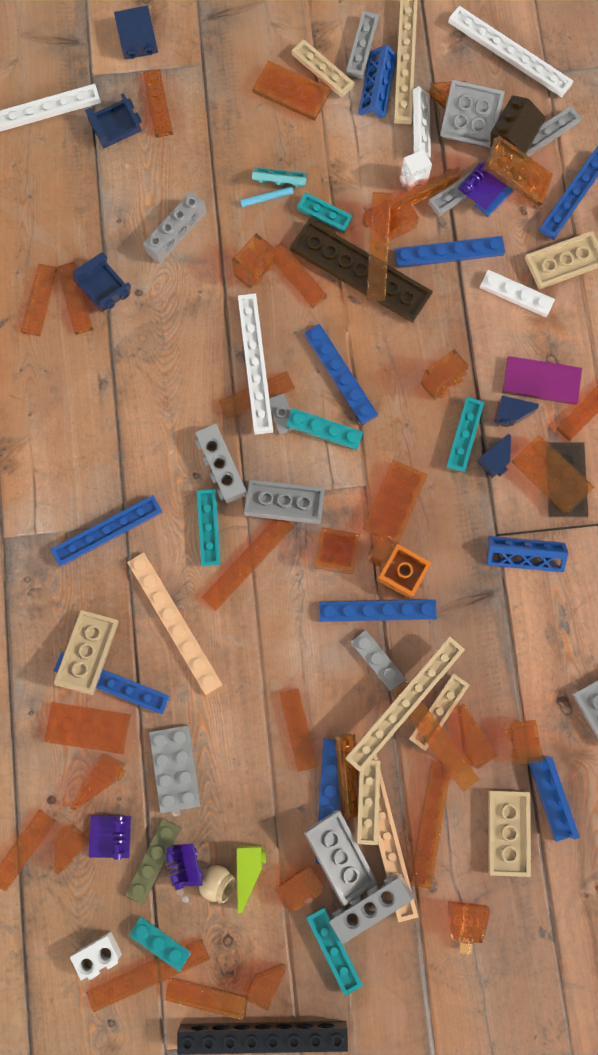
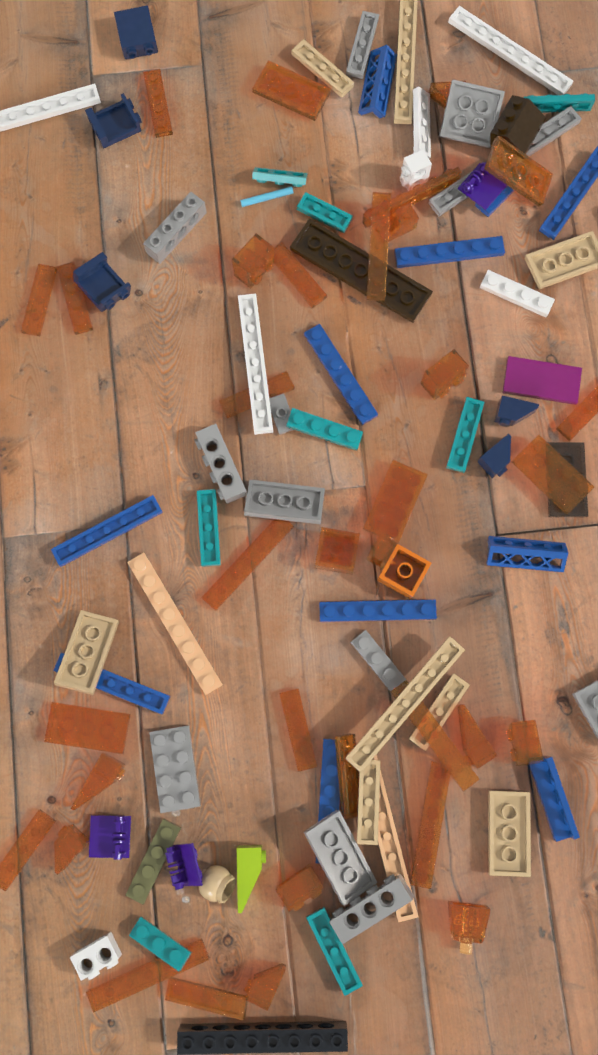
(559, 103): none -> teal plate

